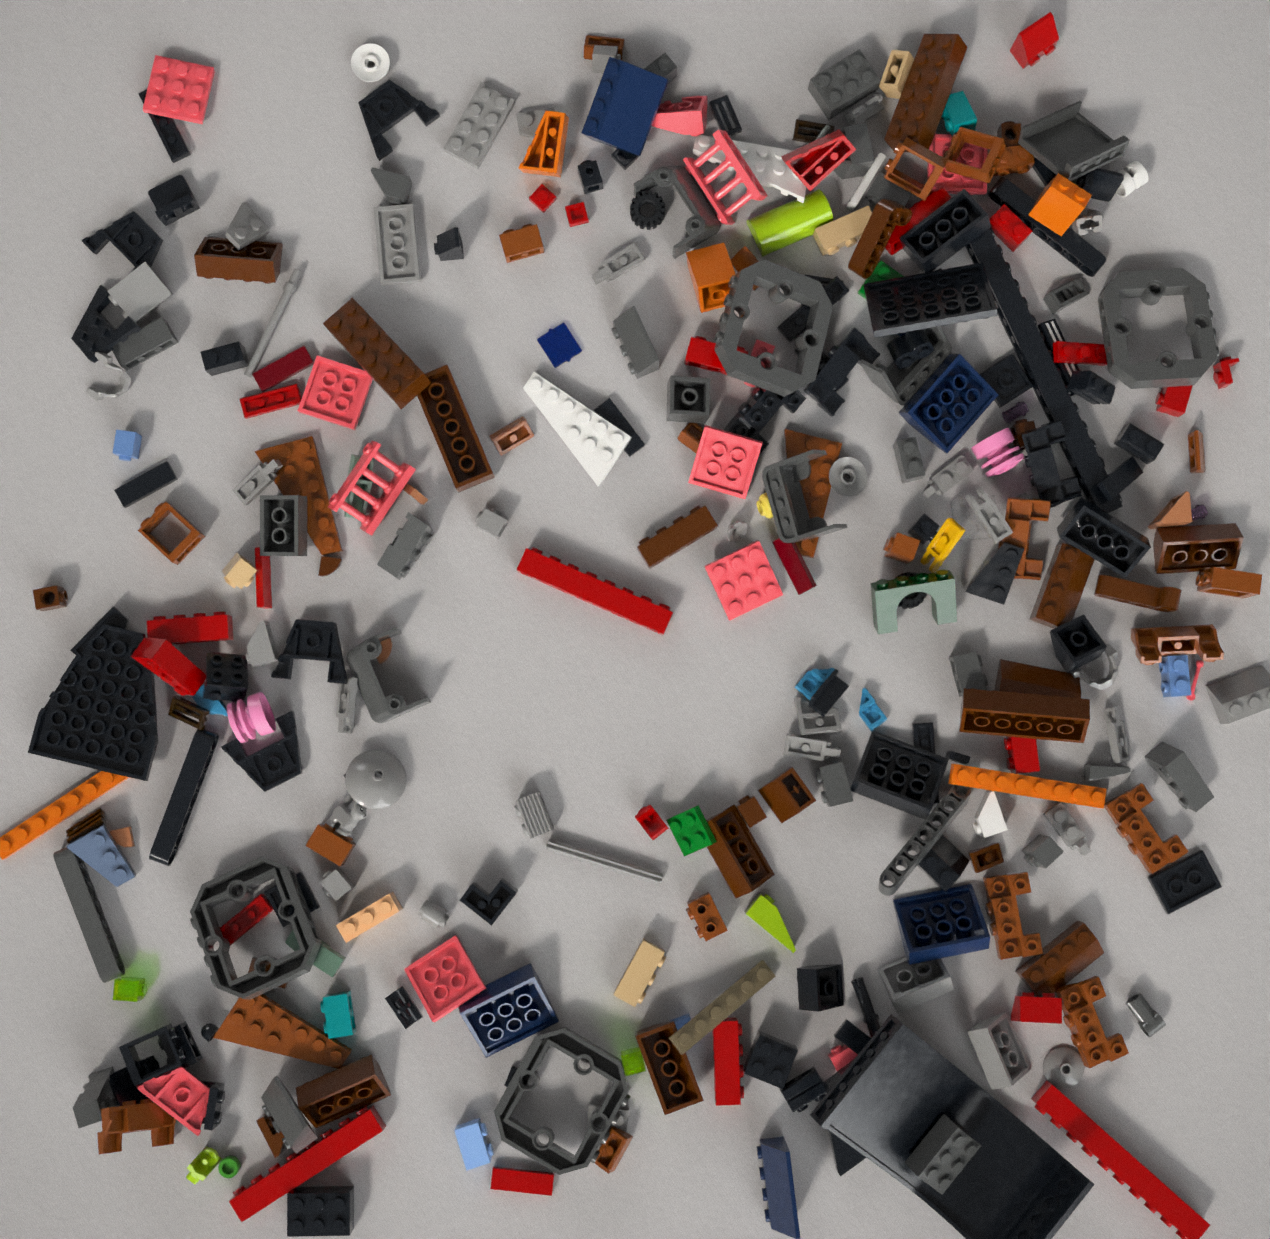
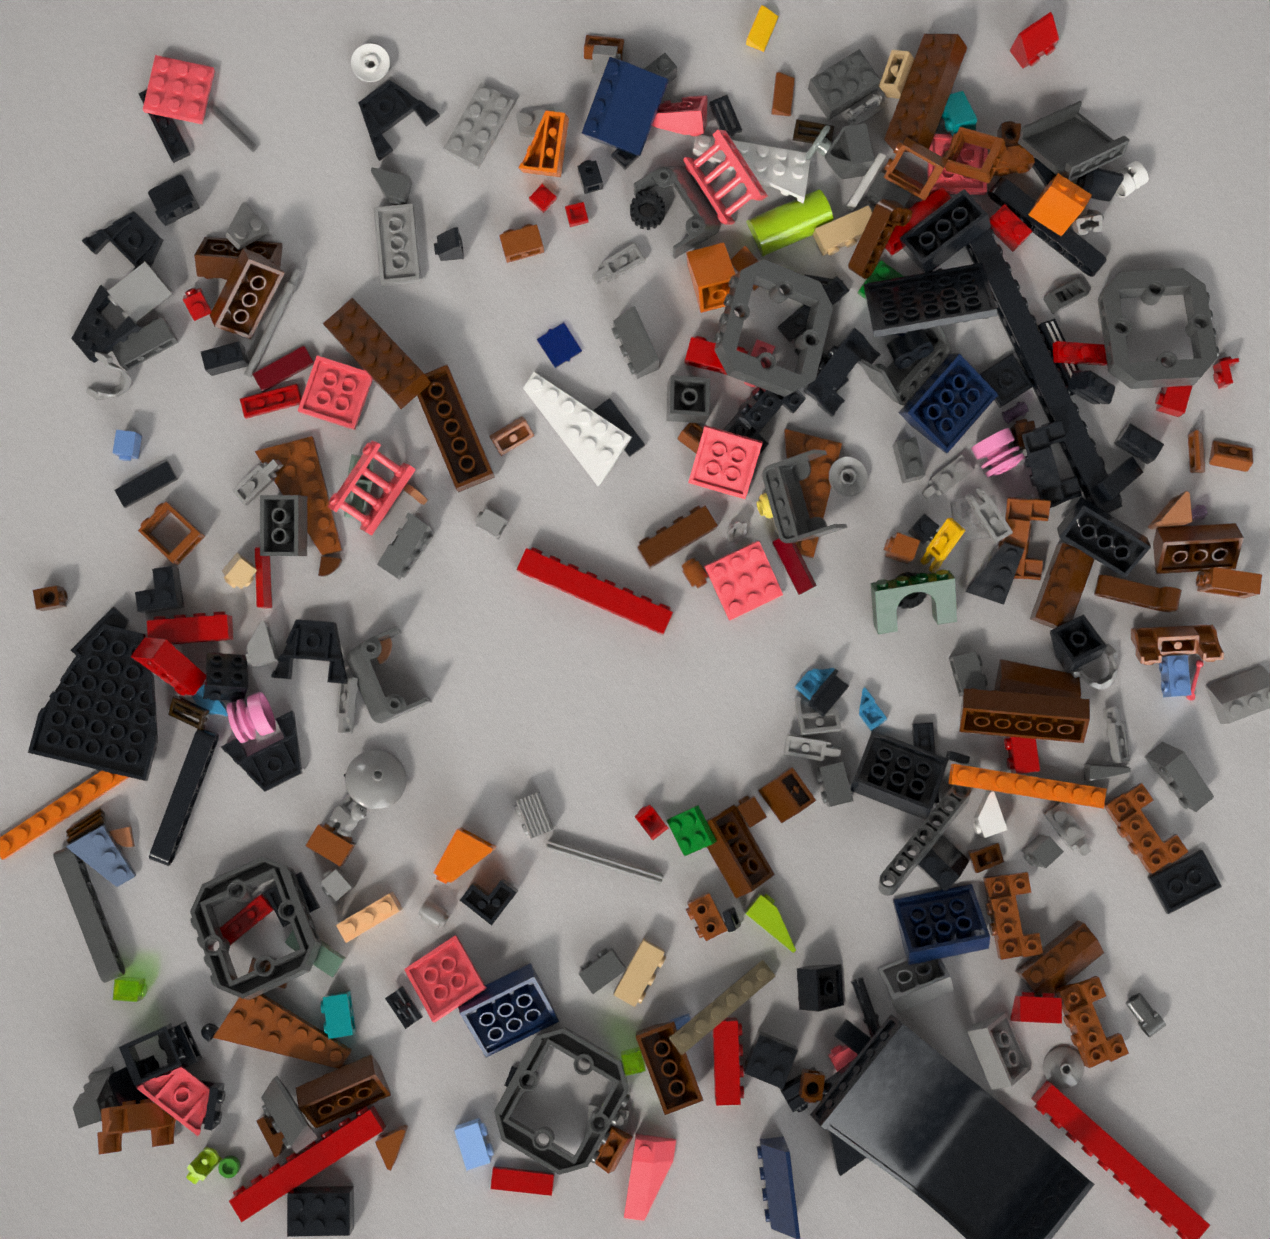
(166, 594): none -> black brick
(196, 303): none -> red bracket
(234, 129): none -> flat silver bar
(246, 294): none -> reddish brown slope
(390, 1144): none -> dark orange slope
(461, 855): none -> orange slope
(602, 970): none -> dark grey brick
(649, 1167): none -> coral wedge
(694, 573): none -> dark orange brick
(731, 919): none -> black tile
(762, 29): none -> yellow slope
(782, 95): none -> dark orange slope
(811, 1076): none -> reddish brown brick
(819, 158): red wedge -> none
(942, 1154): dark grey brick -> none
(1231, 456): none -> dark orange slope

